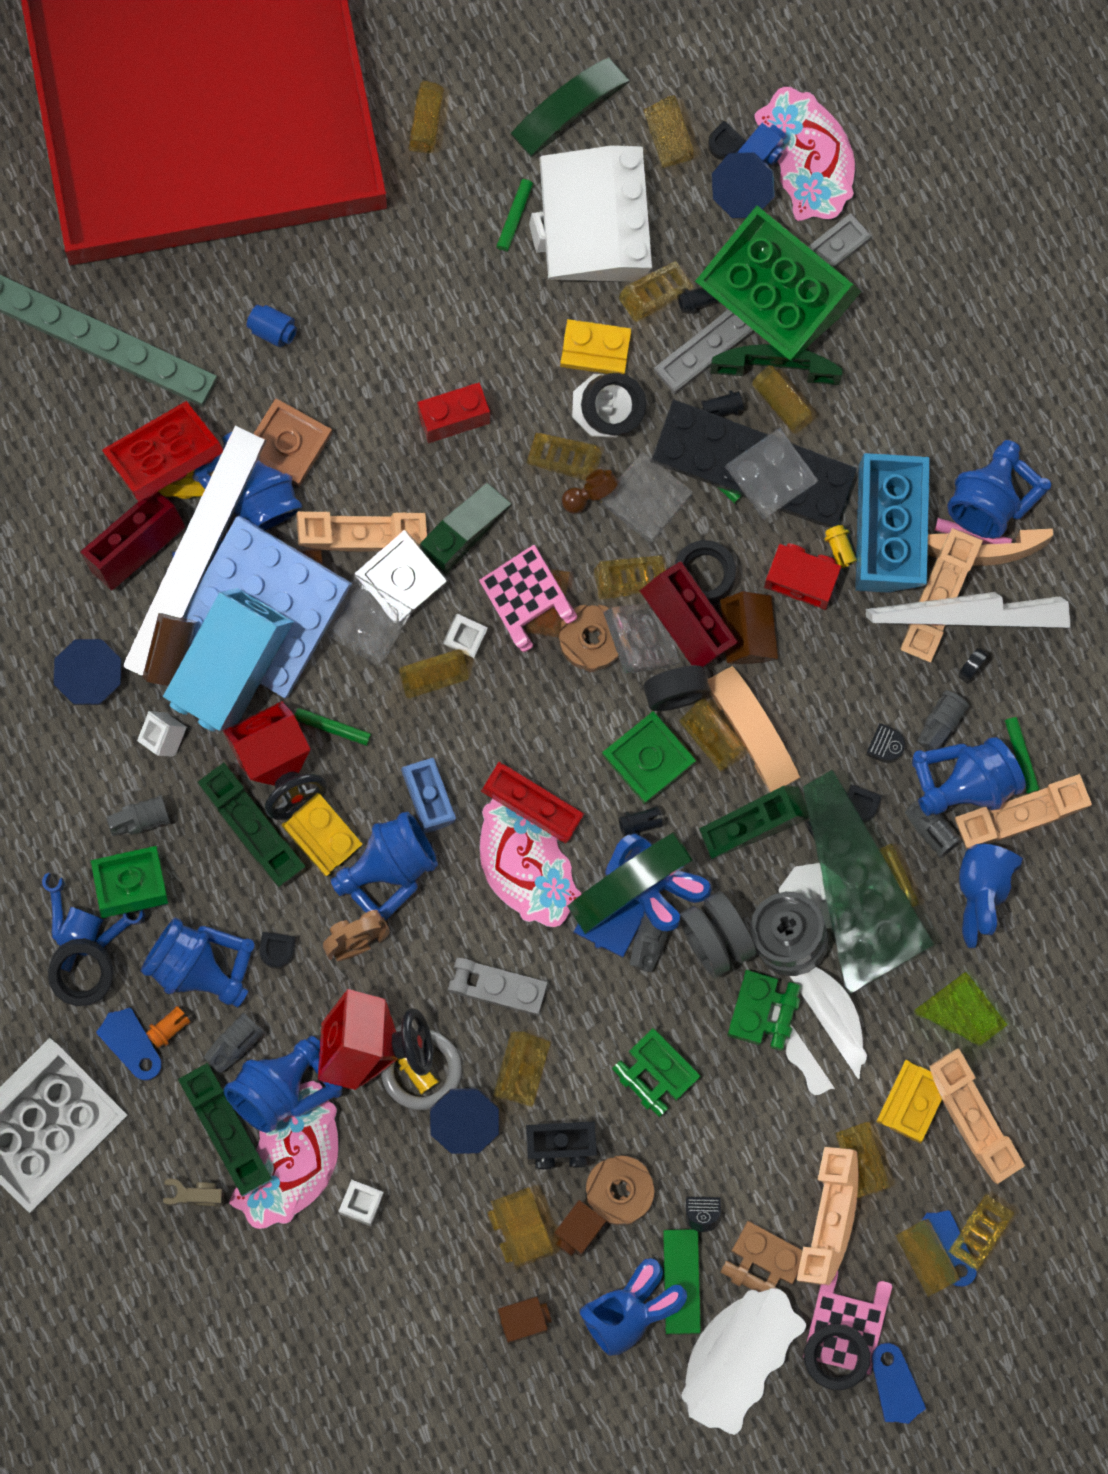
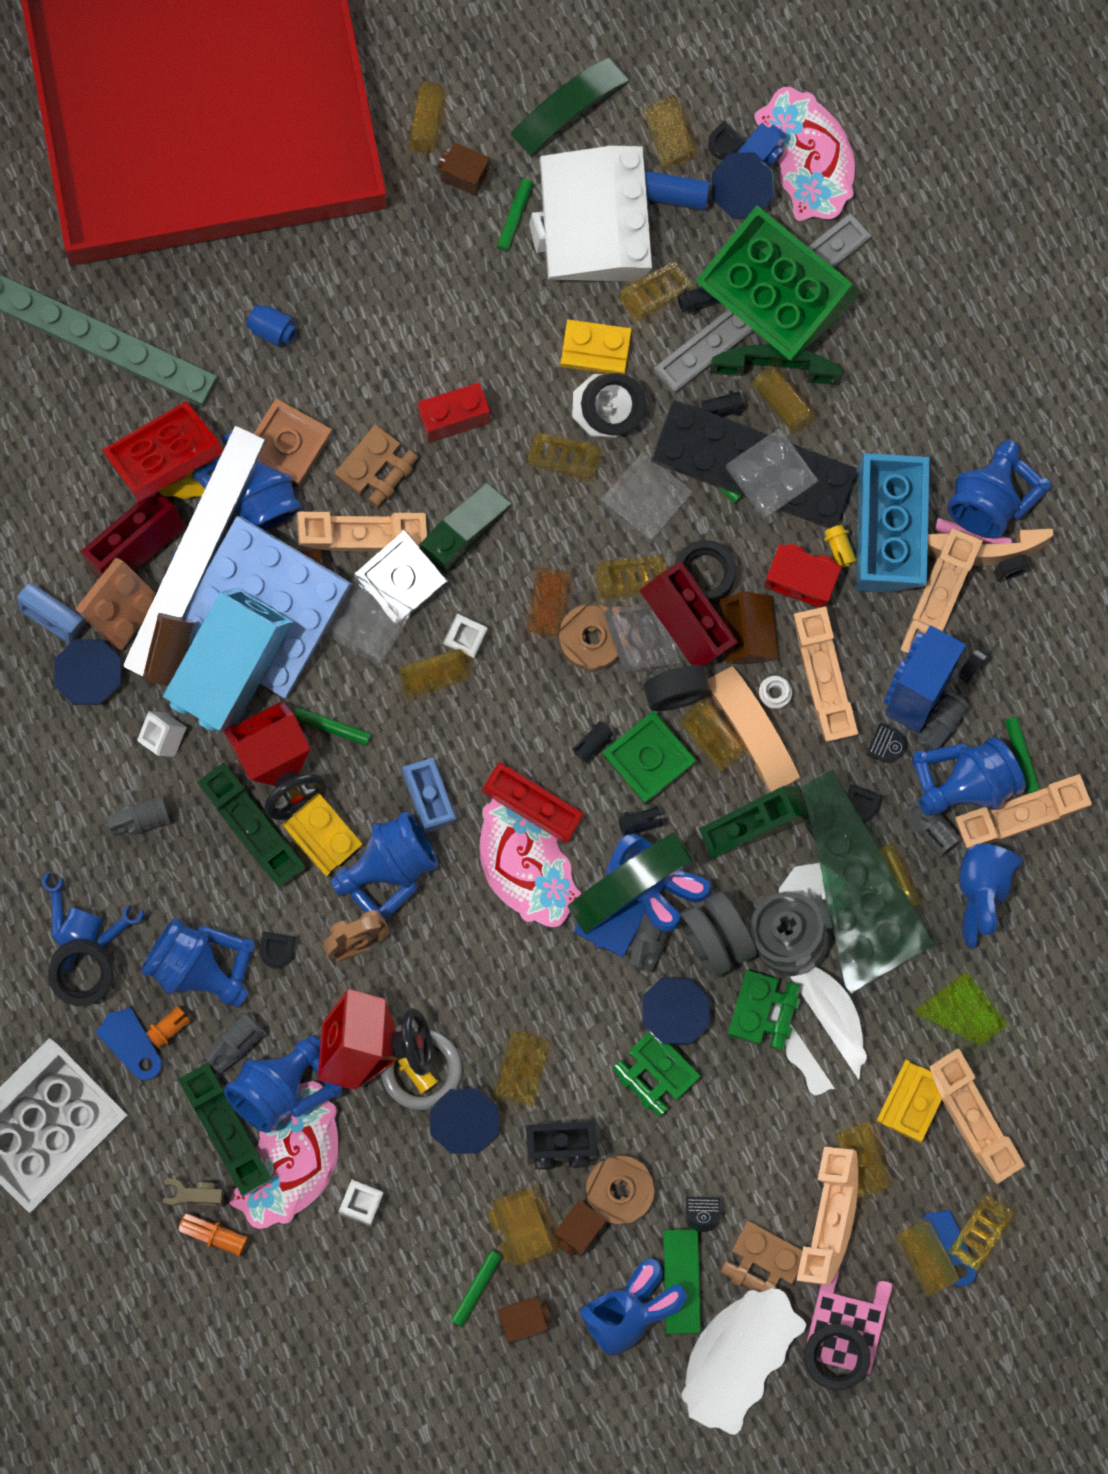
(50, 613): none -> medium blue brick
(117, 604): none -> nougat plate
(129, 882): green plate -> none
(213, 1234): none -> orange axle
(369, 459): none -> medium nougat plate
(463, 168): none -> reddish brown brick
(476, 1288): none -> green piece
(498, 987): light grey plate -> none
(524, 591): bright pink flag -> none
(593, 741): none -> black pin
(598, 485): reddish brown plate -> none
(675, 1011): none -> dark blue piece
(676, 190): none -> blue brick
(779, 683): none -> white plate
(824, 674): none -> light nougat slope
(896, 1386): blue piece -> none
(922, 677): none -> blue brick
(977, 609): white slope -> none
(1012, 568): none -> black tile

